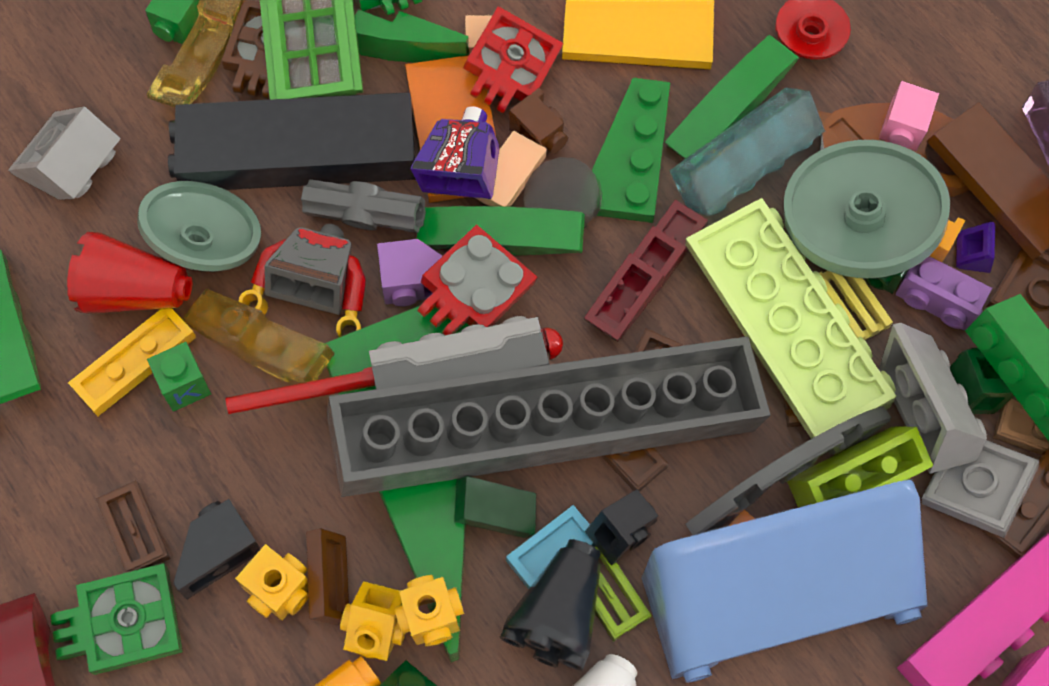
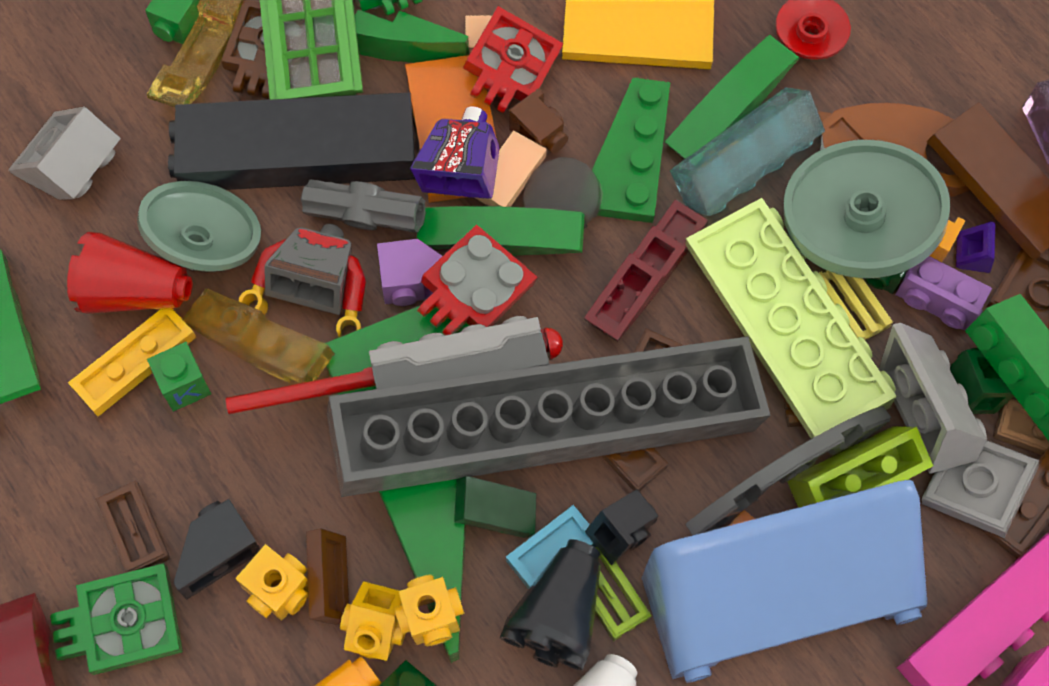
(909, 116): bright pink brick -> none

